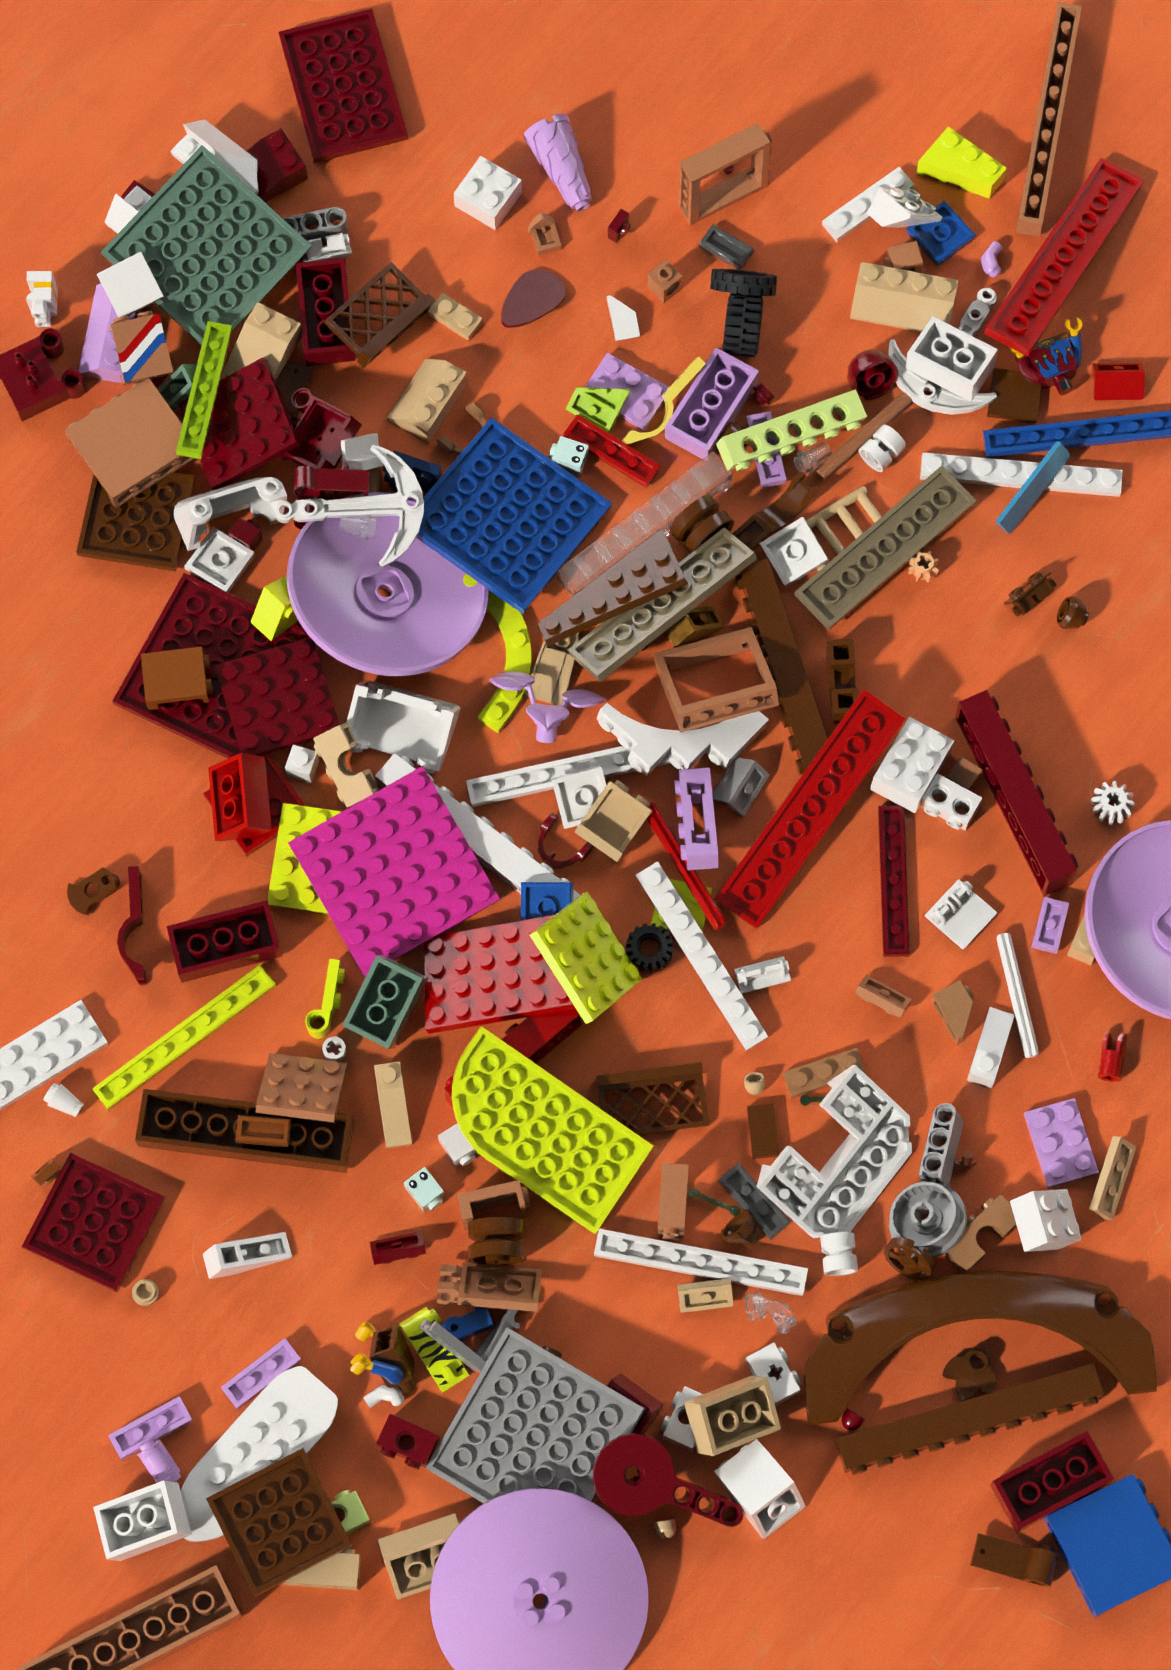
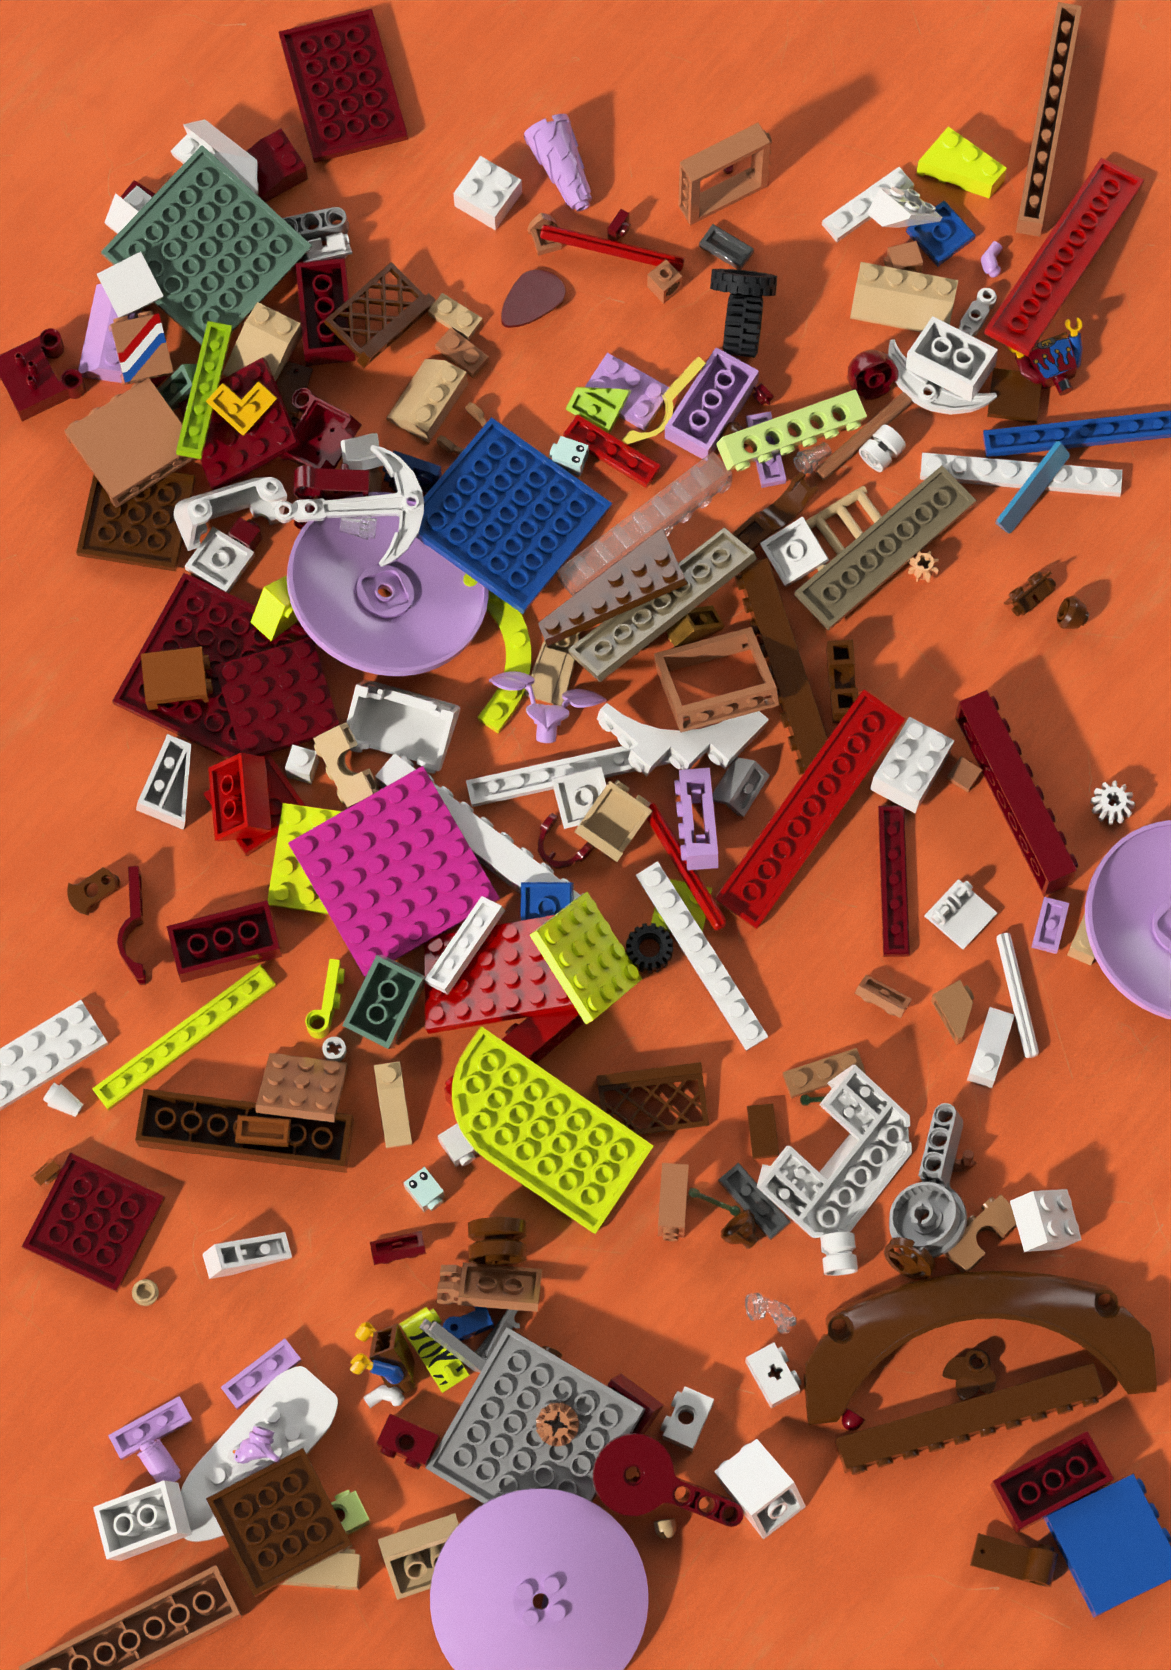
(43, 297): white hips -> none
(167, 784): none -> white wedge
(238, 411): none -> yellow plate
(256, 1446): none -> lavender animal
(462, 352): none -> nougat plate
(464, 945): none -> white plate
(492, 1197): nougat panel -> none
(563, 1435): none -> nougat gear
(609, 247): none -> red axle
(623, 320): white slope -> none
(700, 522): reddish brown wheel -> none
(700, 1262): white plate -> none
(705, 1295): tan plate -> none
(732, 1415): tan brick -> none
(754, 1083): tan hinge -> none
(762, 974): white hinge -> none
(955, 796): white brick -> none
(1061, 1143): lavender plate -> none
(1112, 1060): red hinge -> none
(1112, 1178): tan plate -> none
(1118, 381): red panel -> none

